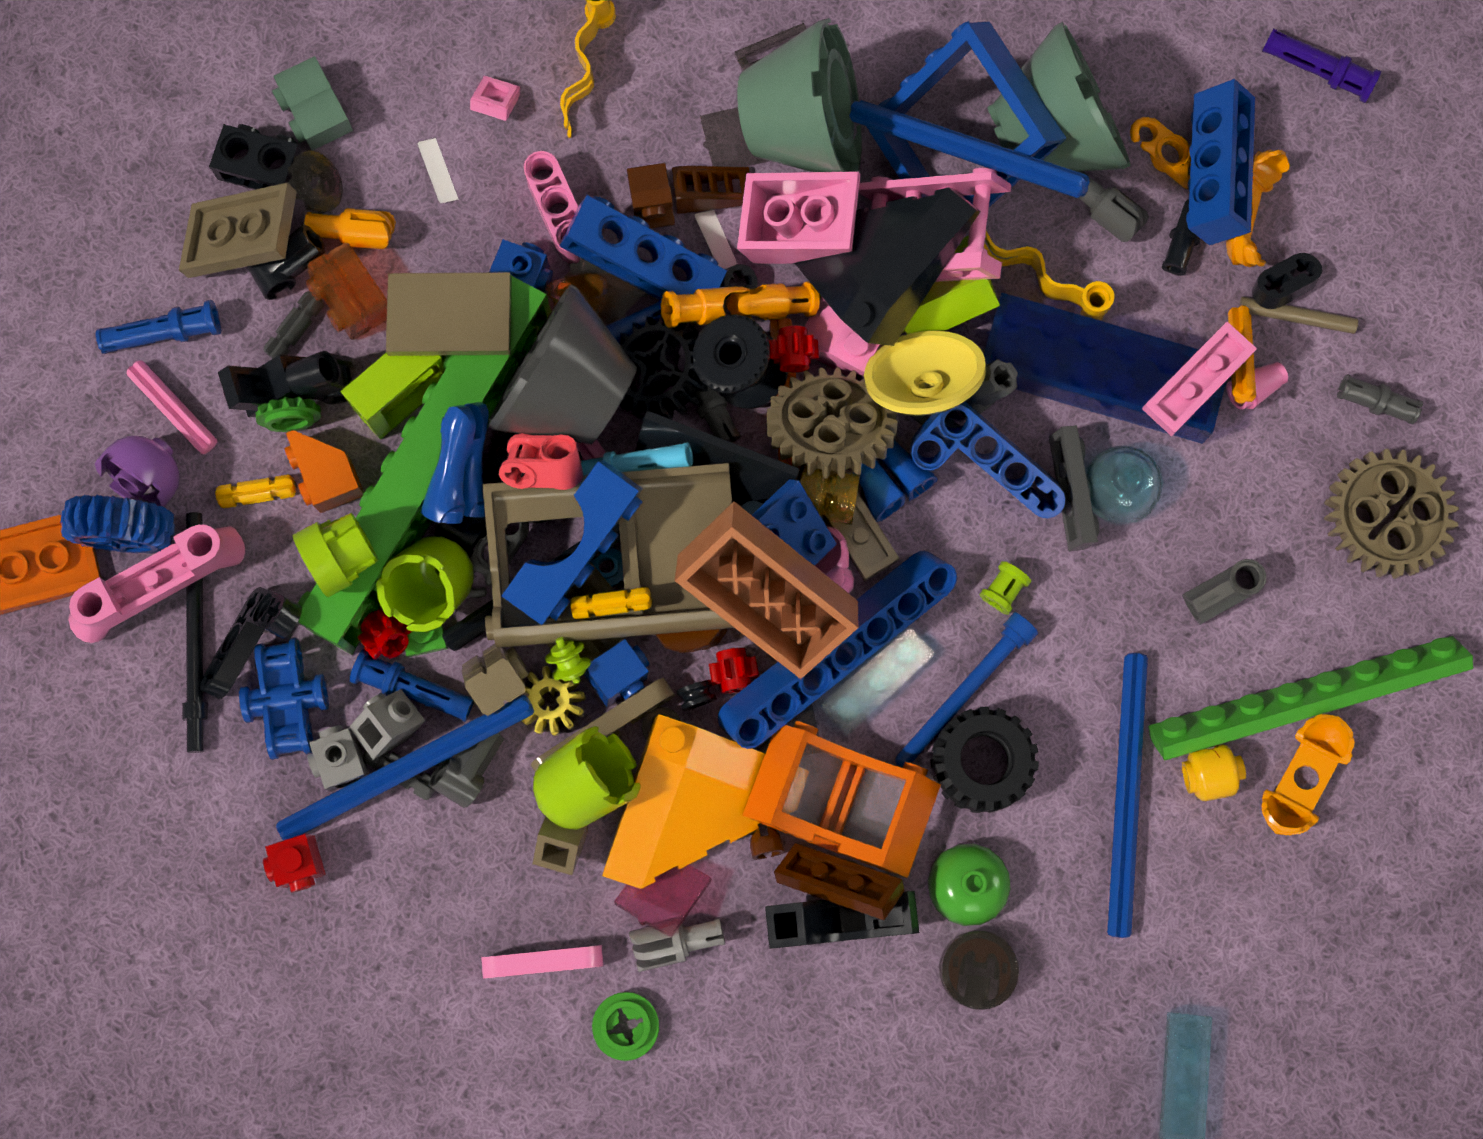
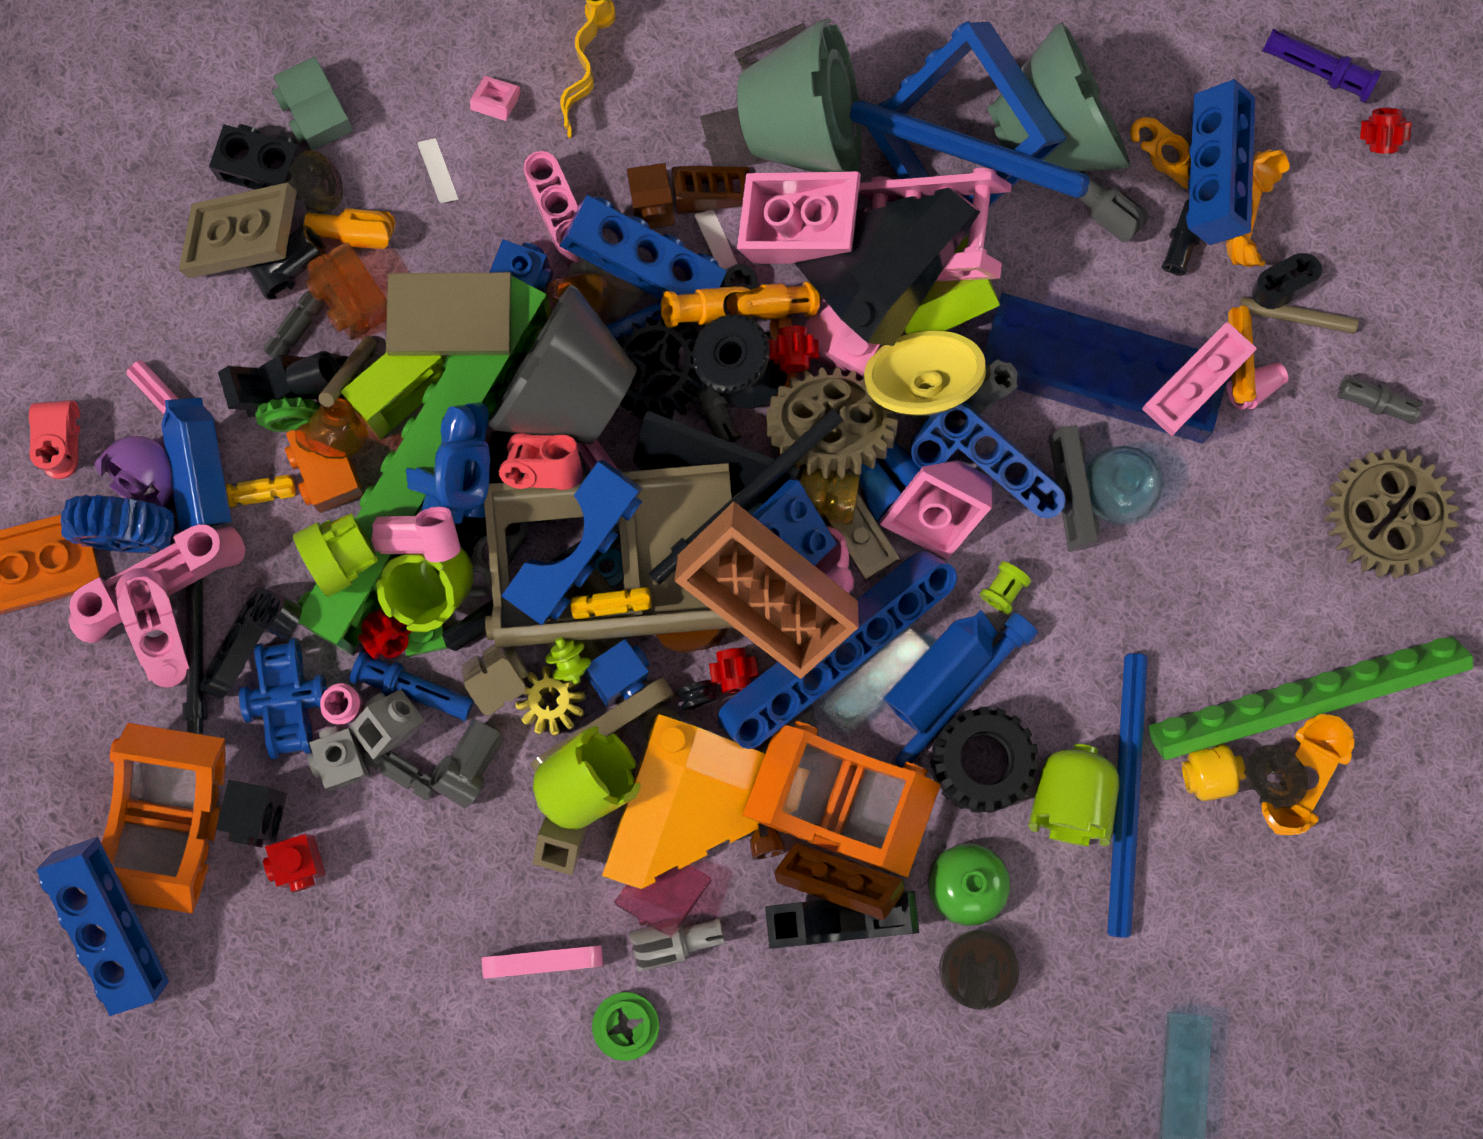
(54, 430): none -> coral piece
(105, 905): none -> blue brick
(160, 656): none -> bright pink piece
(163, 813): none -> orange window
(176, 325): blue pin -> none
(195, 464): none -> blue piece
(251, 813): none -> black brick
(333, 431): none -> clear orange piece
(341, 704): none -> bright pink cone
(347, 371): none -> dark tan bar
(404, 768): blue axle -> none
(426, 533): none -> bright pink piece
(442, 483): none -> blue piece
(649, 459): medium azure pin -> none
(756, 486): none -> black bar
(940, 506): none -> bright pink slope
(942, 671): none -> blue piece
(1076, 797): none -> lime cylinder
(1094, 299): yellow flag -> none
(1223, 591): dark grey piece -> none
(1277, 760): none -> clear smoke gear
(1385, 130): none -> red gear

